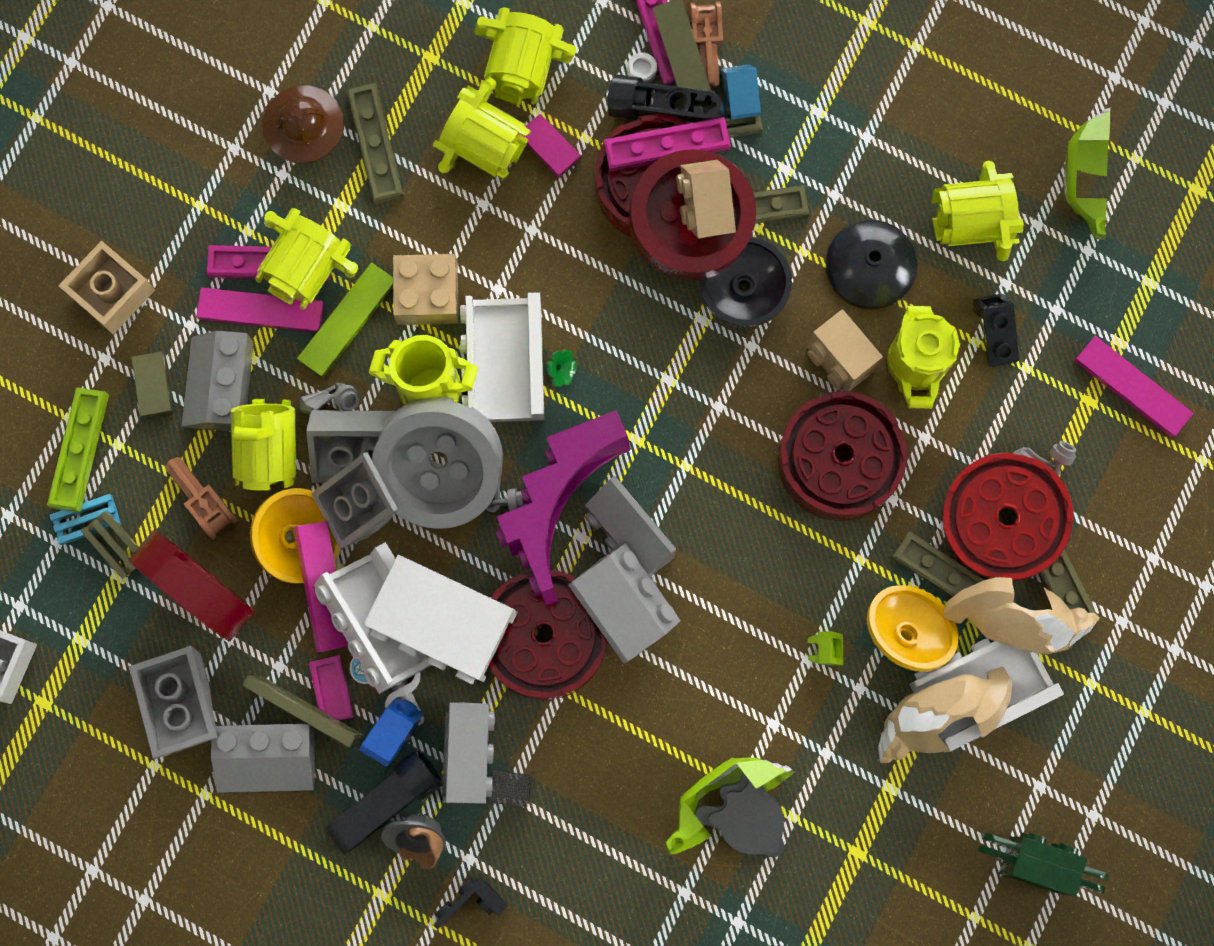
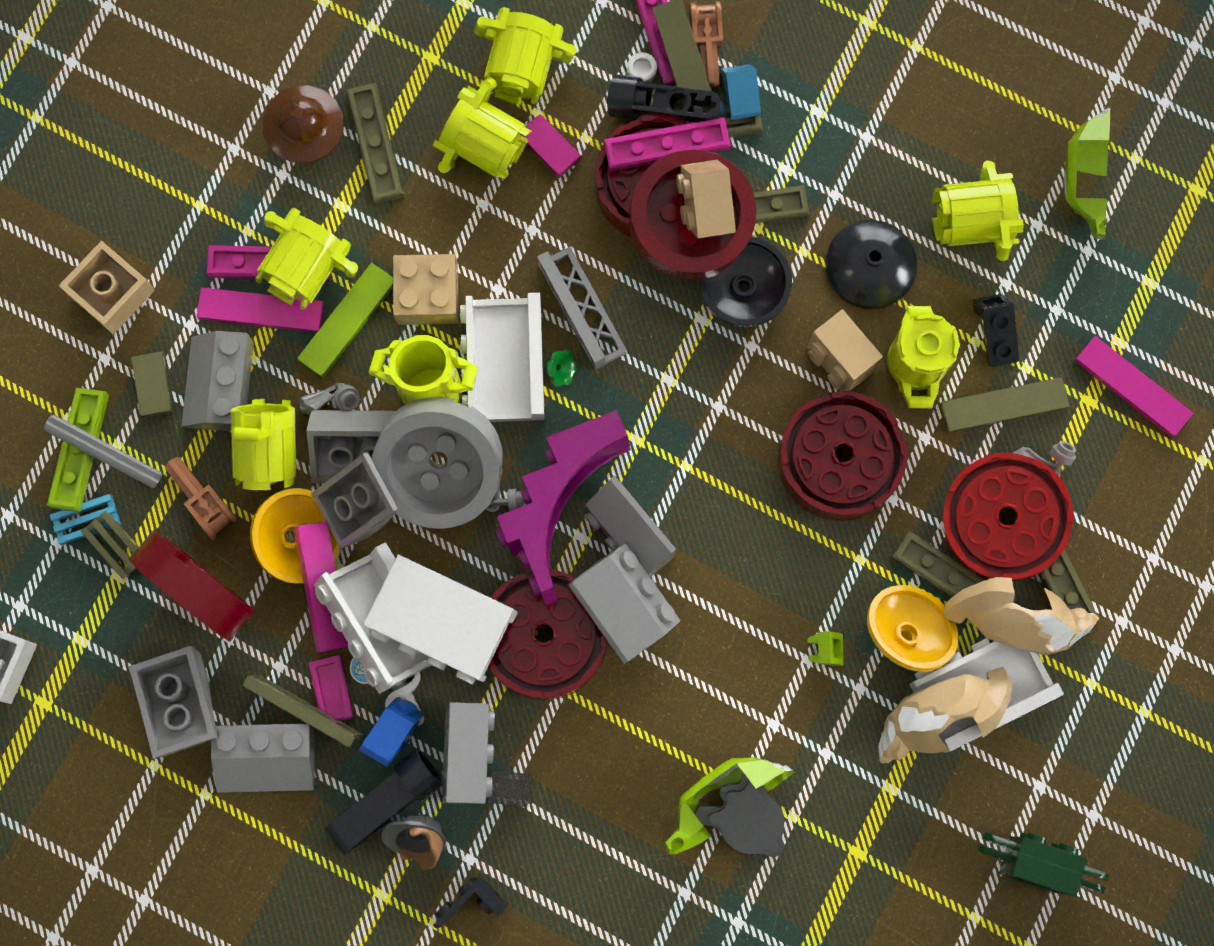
(102, 451): none -> light grey axle
(571, 307): none -> light grey fence
(1004, 405): none -> olive tile

